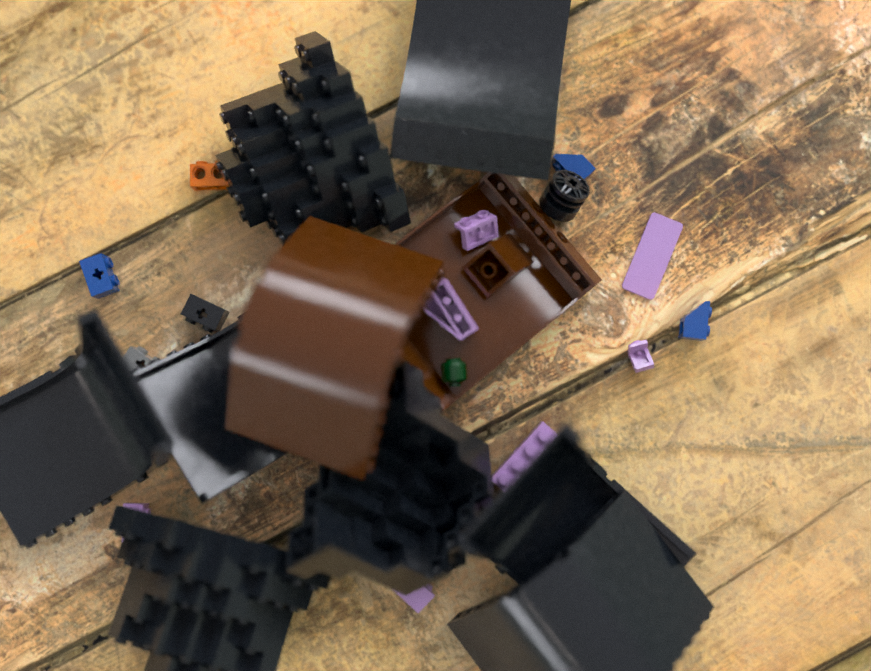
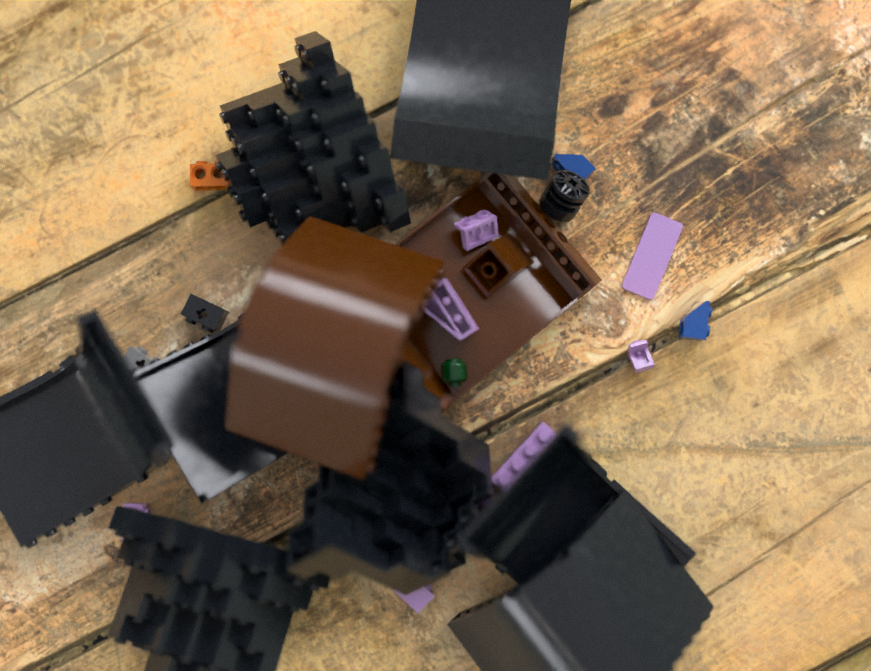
(92, 271): blue brick -> none

